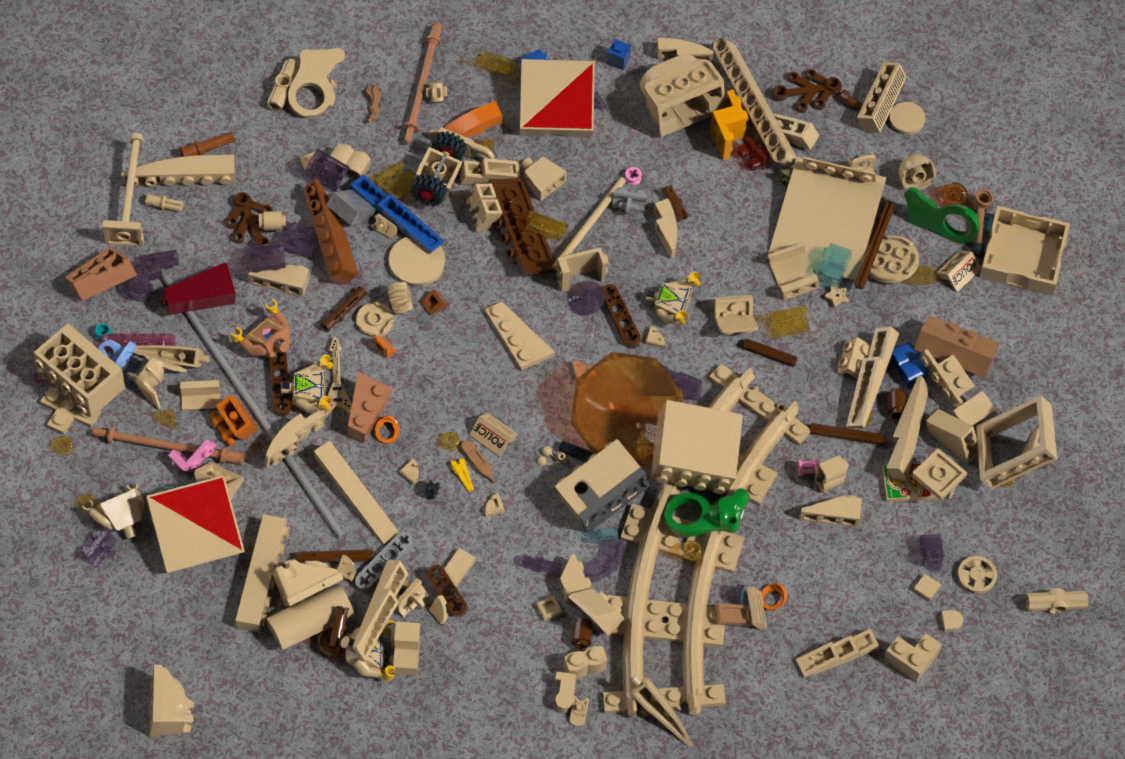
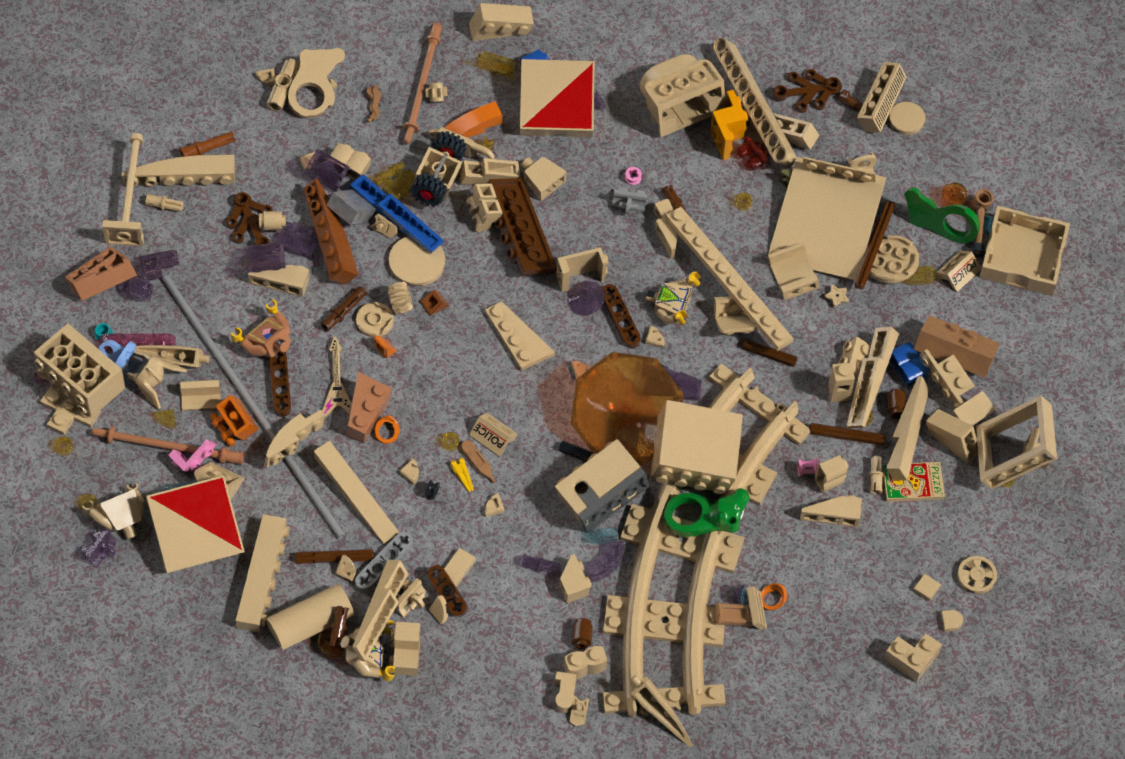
(168, 705): tan piece -> none
(200, 291): dark red slope -> none
(266, 76): none -> tan tile
(302, 580): tan piece -> none
(309, 387): torso -> none
(500, 21): none -> tan wedge
(546, 225): clear yellow panel -> none
(547, 451): tan piece -> none
(549, 608): tan tile -> none
(592, 219): tan piece -> none
(598, 609): tan slope -> none
(618, 54): blue brick -> none
(670, 48): tan slope -> none
(695, 555): clear yellow bush -> none
(729, 278): none -> tan plate
(743, 207): none -> clear yellow bush
(788, 322): clear yellow panel -> none
(833, 265): clear light blue brick -> none
(837, 653): tan slope -> none
(841, 382): none -> tan brick
(876, 475): none -> tan axle
(919, 169): tan cylinder -> none
(932, 550): clear purple piece -> none
(939, 475): tan bracket -> none
(1057, 600): tan piece -> none

